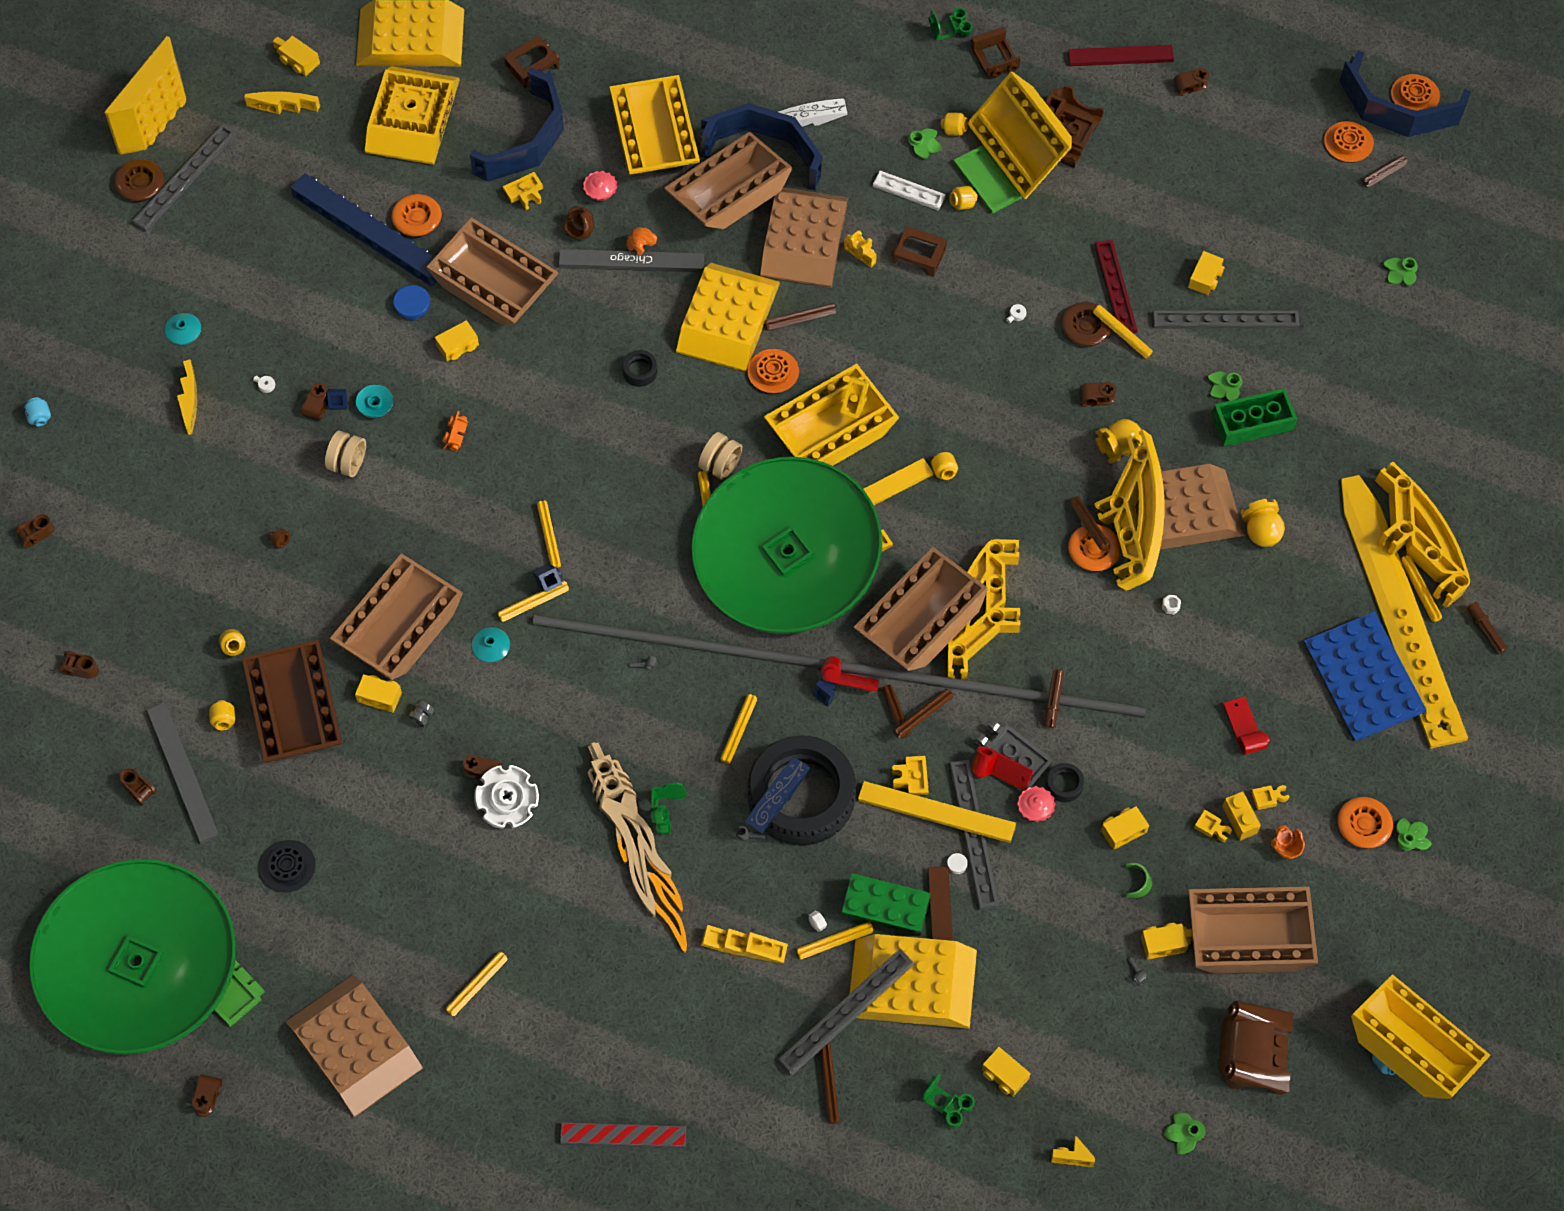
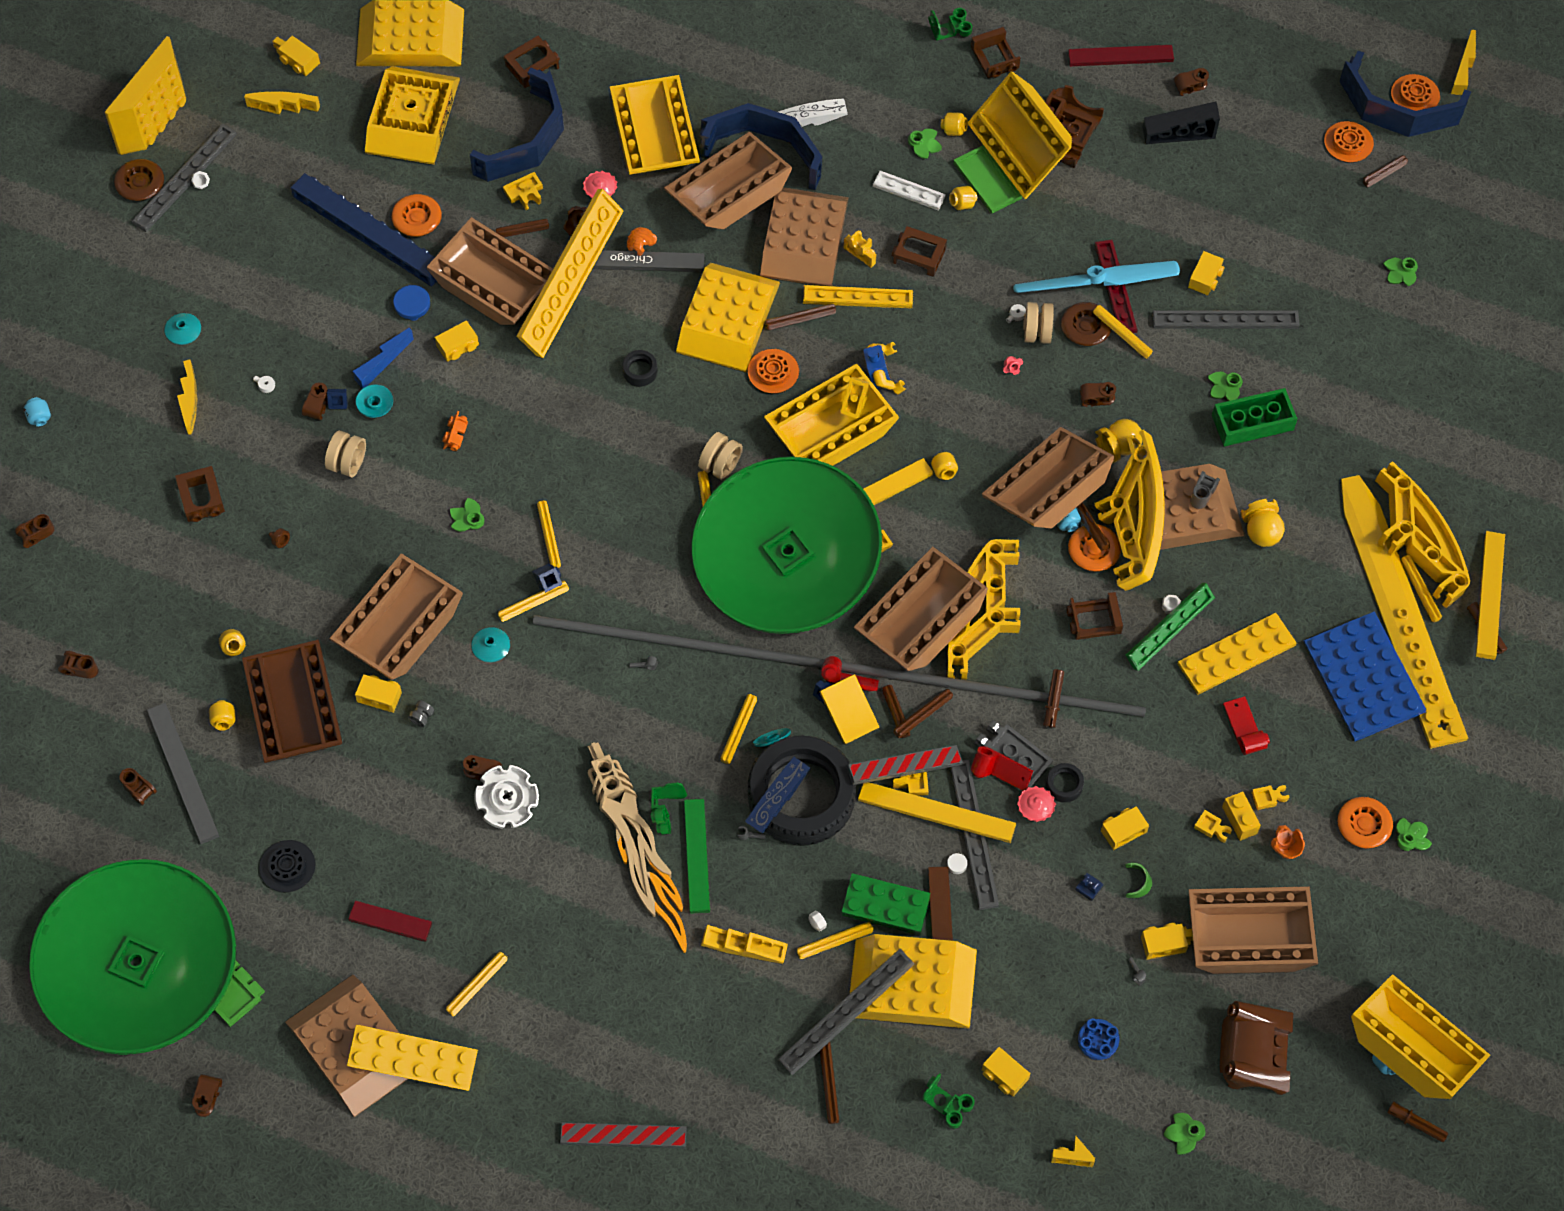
(195, 478): none -> reddish brown panel
(200, 180): none -> white tile
(388, 352): none -> blue slope
(390, 921): none -> dark red tile
(411, 1057): none -> yellow plate
(464, 516): none -> bright green plate
(522, 228): none -> reddish brown axle
(570, 273): none -> yellow plate
(697, 856): none -> green tile
(771, 737): none -> teal dish
(849, 709): none -> yellow tile
(857, 296): none -> yellow tile
(878, 367): none -> torso
(904, 765): none -> dark grey tile
(1008, 365): none -> coral plate
(1038, 323): none -> tan wheel
(1051, 479): none -> medium nougat slope
(1070, 522): none -> medium azure head
(1089, 886): none -> dark blue tile
(1098, 1039): none -> blue tile
(1110, 276): none -> medium azure piece
(1110, 603): none -> reddish brown panel
(1170, 626): none -> green tile
(1182, 125): none -> black wedge
(1204, 487): none -> dark grey piece
(1236, 653): none -> yellow plate
(1408, 1117): none -> reddish brown axle
(1467, 61): none -> yellow slope
(1490, 595): none -> yellow tile

